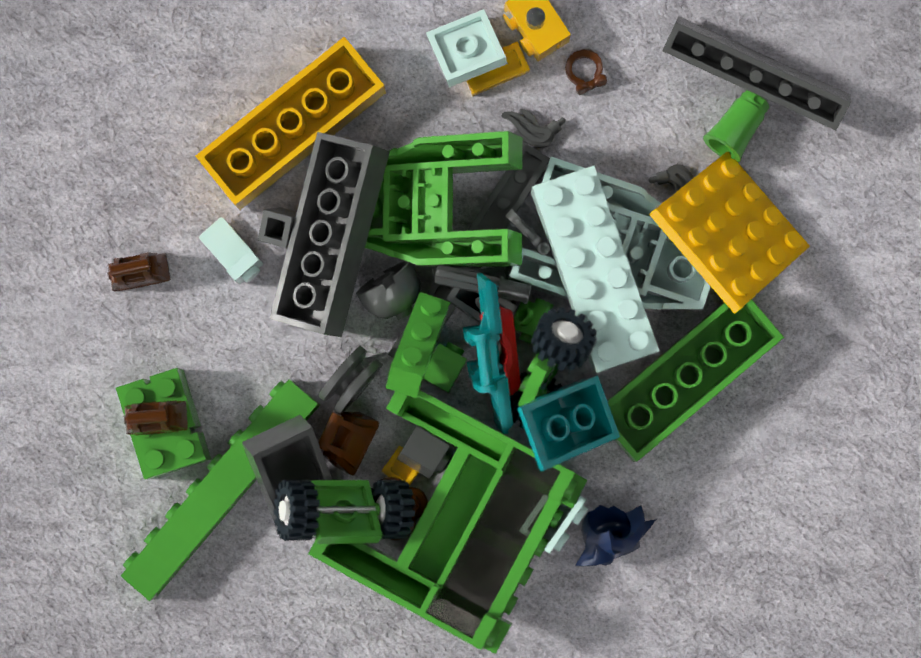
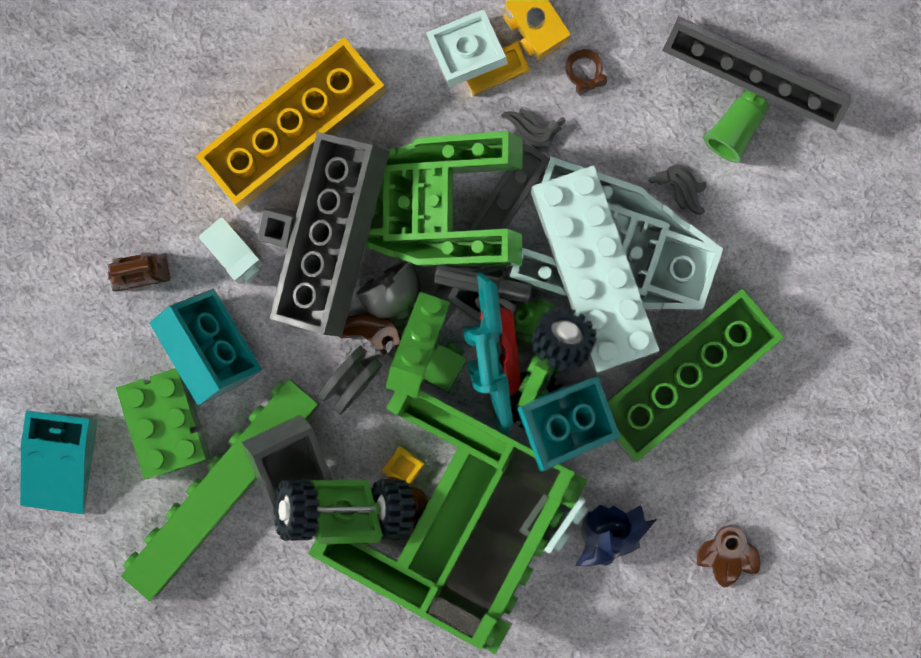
(56, 461): none -> teal slope
(155, 417): reddish brown piece -> none
(205, 346): none -> teal brick
(347, 439): reddish brown piece -> none
(374, 329): none -> reddish brown piece
(424, 453): dark grey brick -> none
(541, 245): dark grey piece -> none
(729, 560): none -> reddish brown plate
(730, 231): yellow plate -> none

